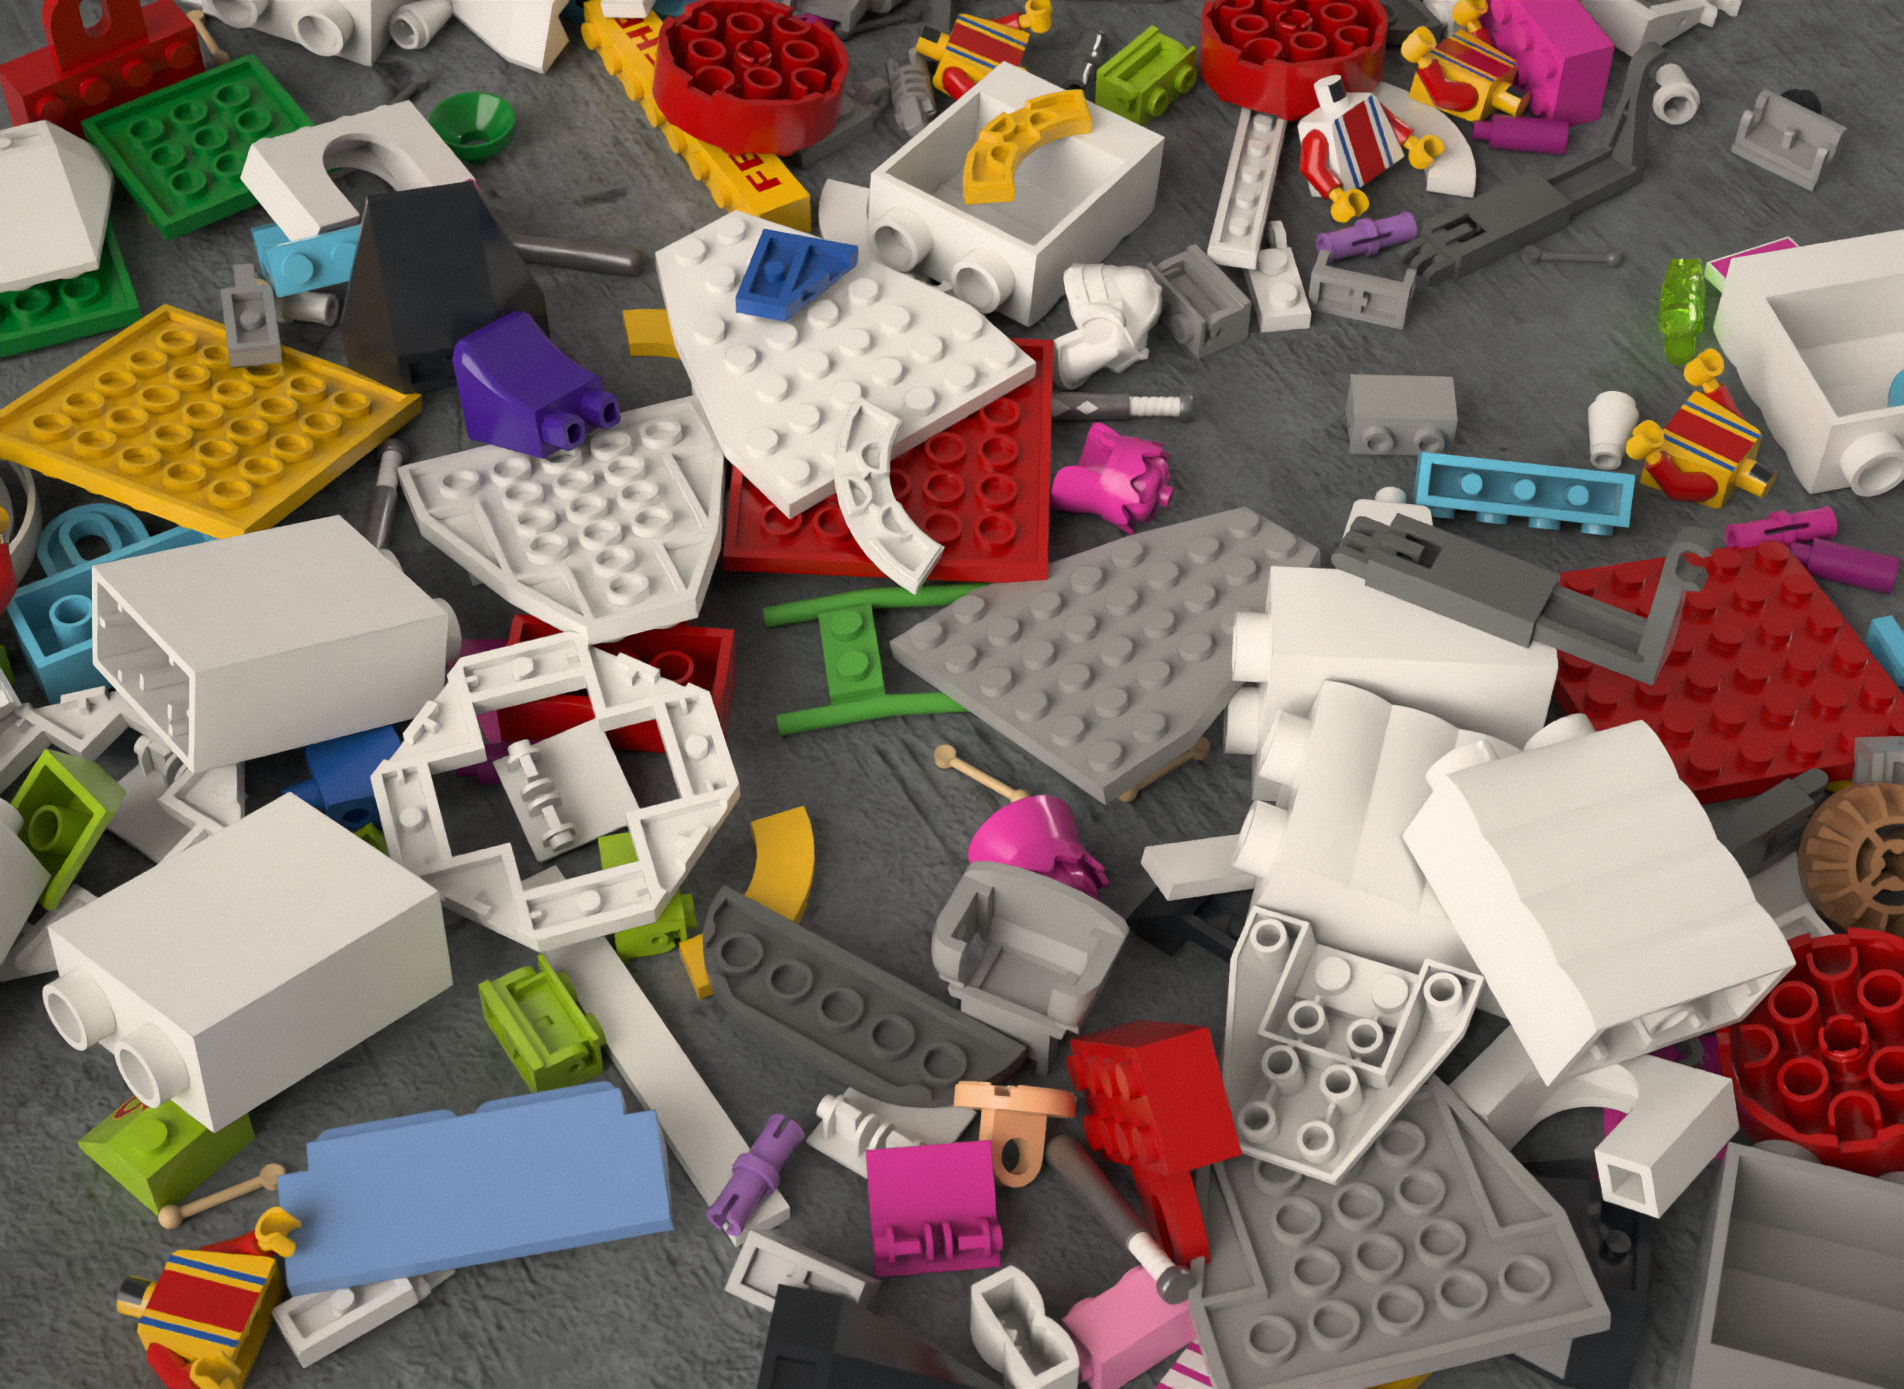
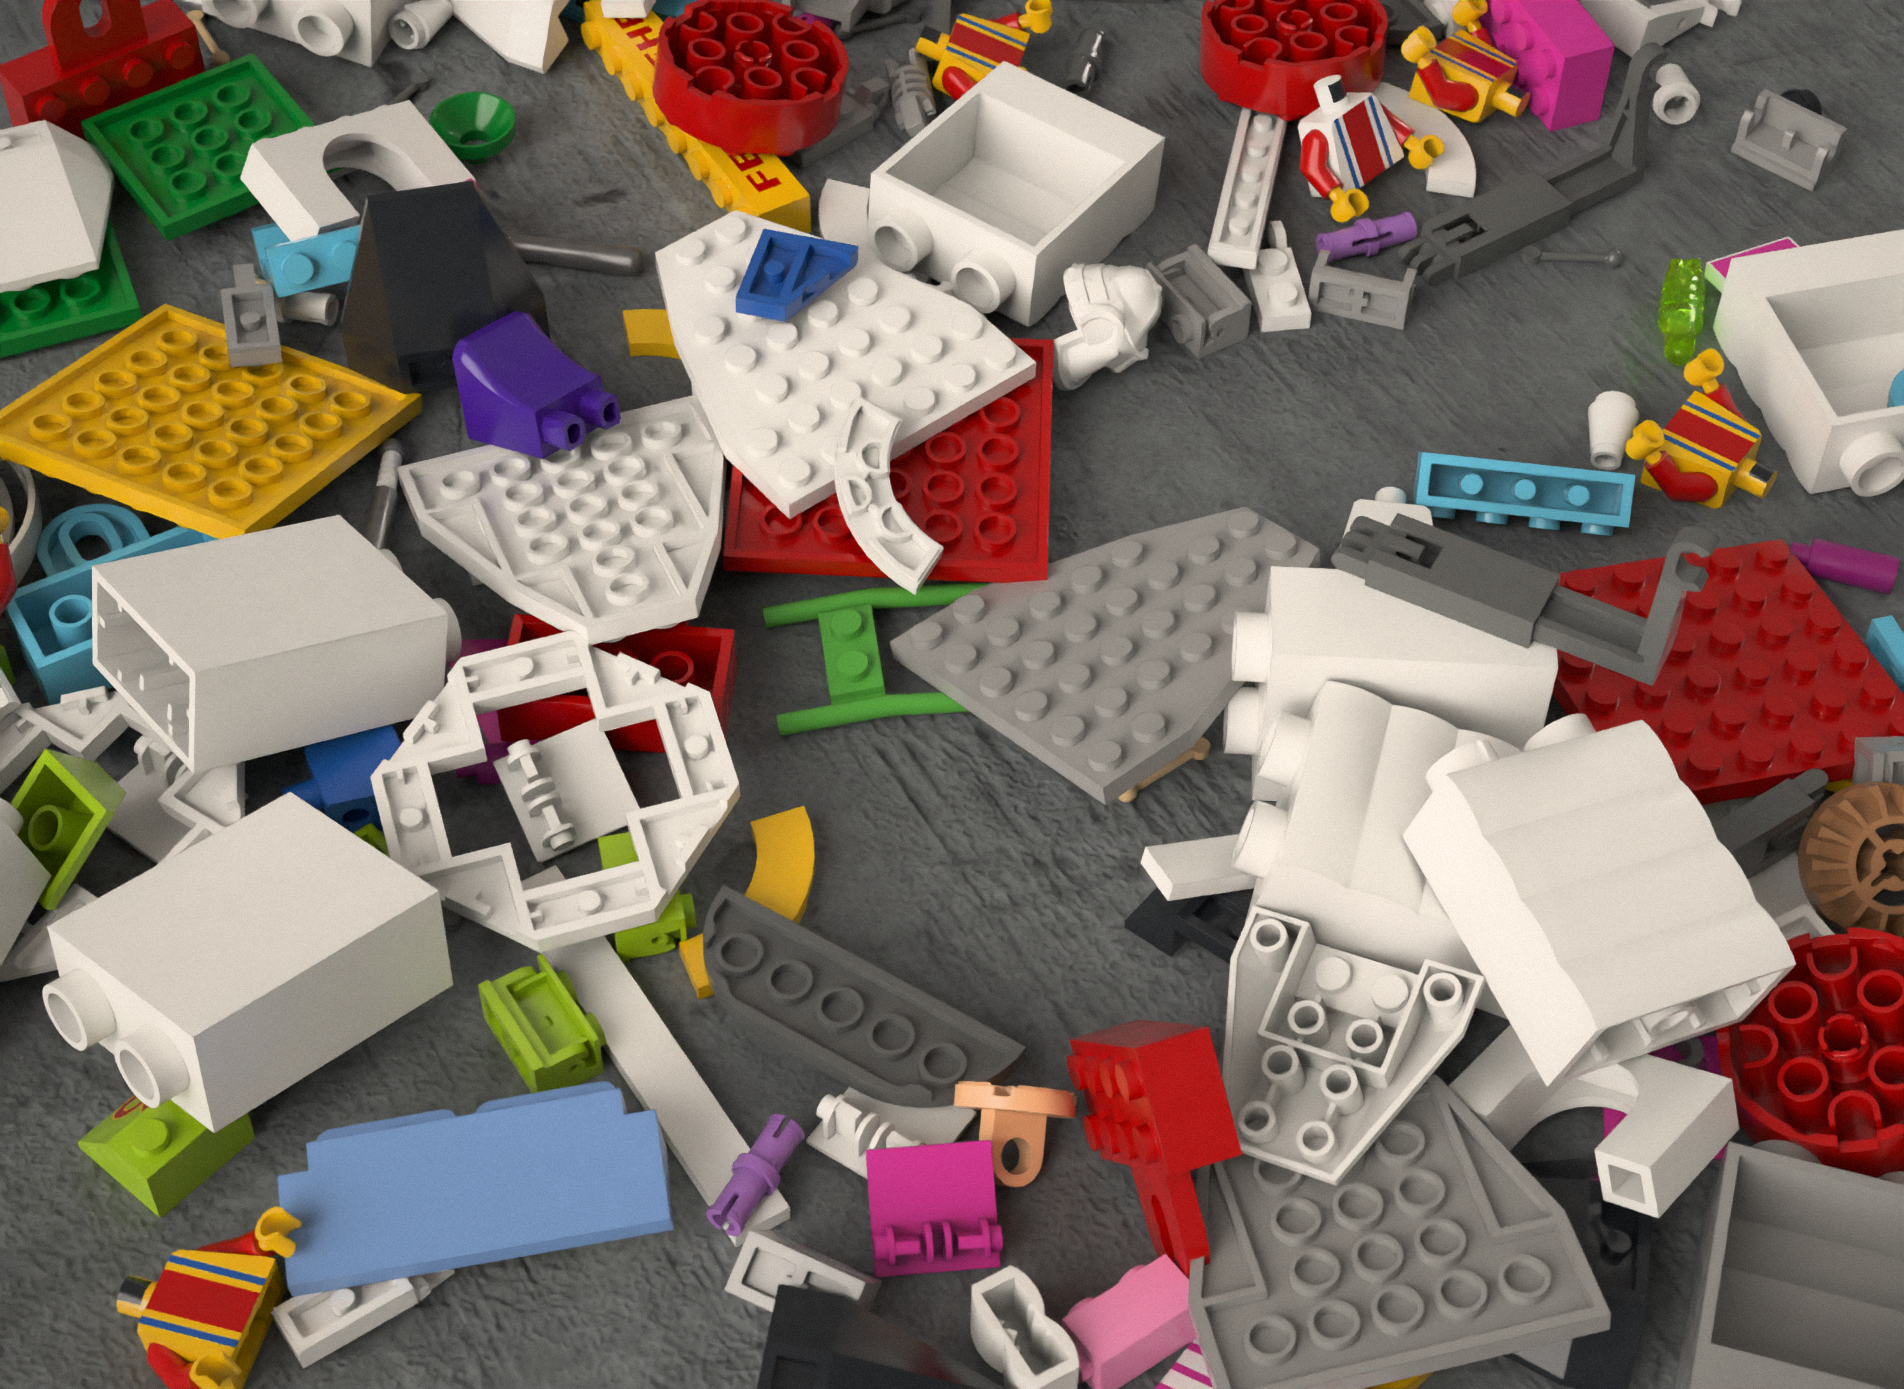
(172, 1215): tan hinge -> none
(946, 757): tan hinge -> none
(1014, 136): yellow tile -> none
(1042, 838): dark pink hat -> none
(1043, 958): light grey piece -> none
(1109, 1207): flat silver piece -> none
(1115, 479): dark pink hat -> none
(1119, 406): flat silver piece -> none
(1145, 77): lime hinge -> none
(1401, 414): light grey hinge -> none
(1523, 134): magenta cylinder -> none
(1812, 523): dark pink pin -> none

